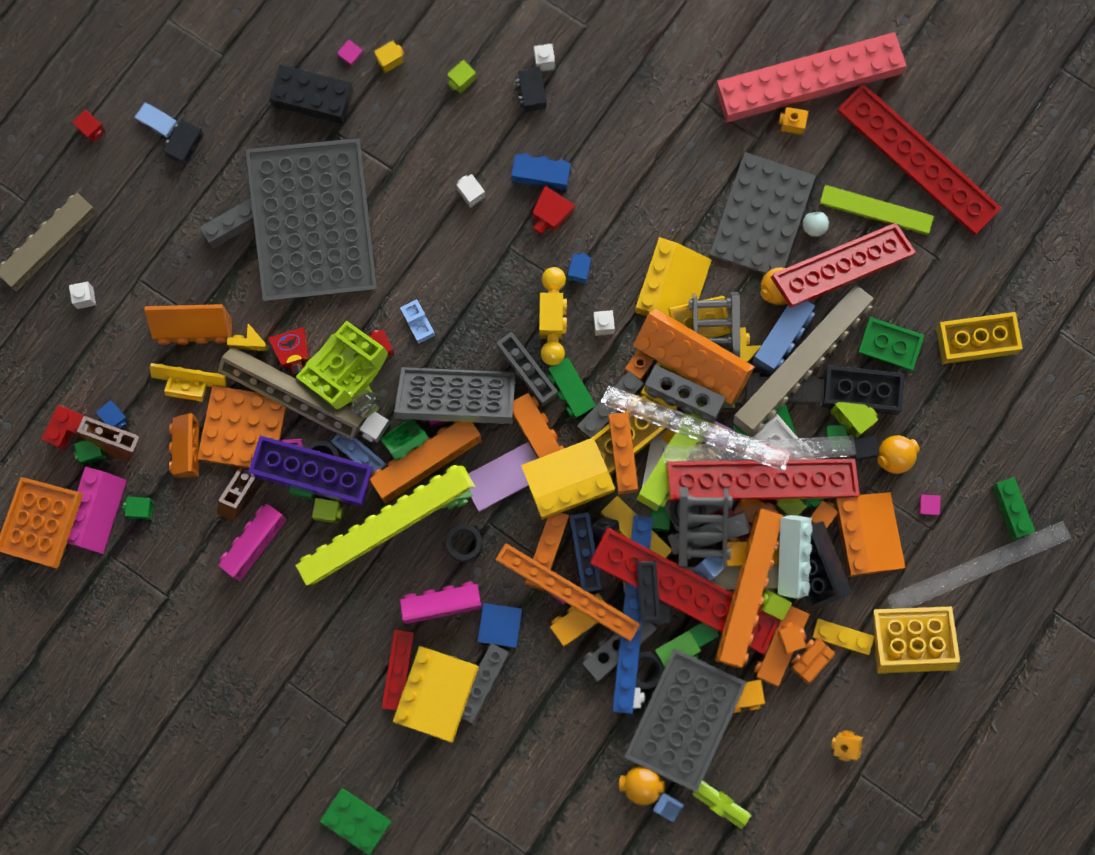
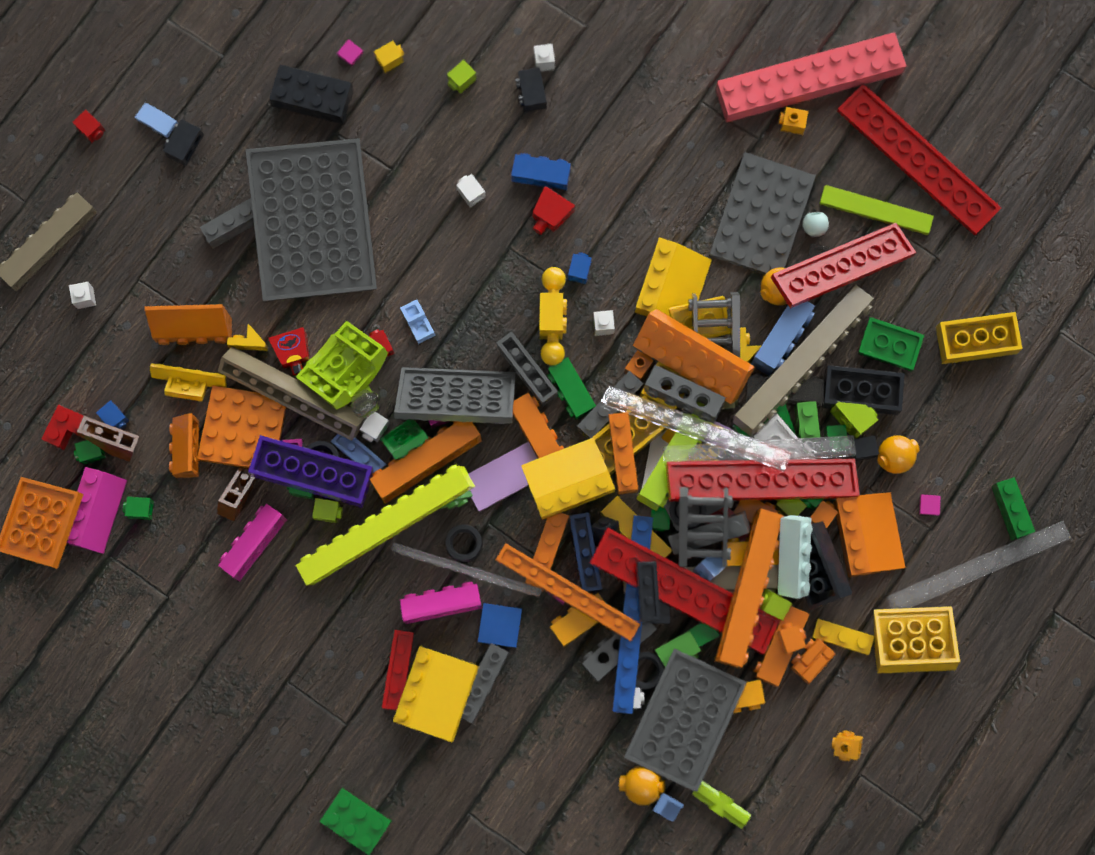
(466, 570): none -> clear tile
(807, 420): none -> bright green brick

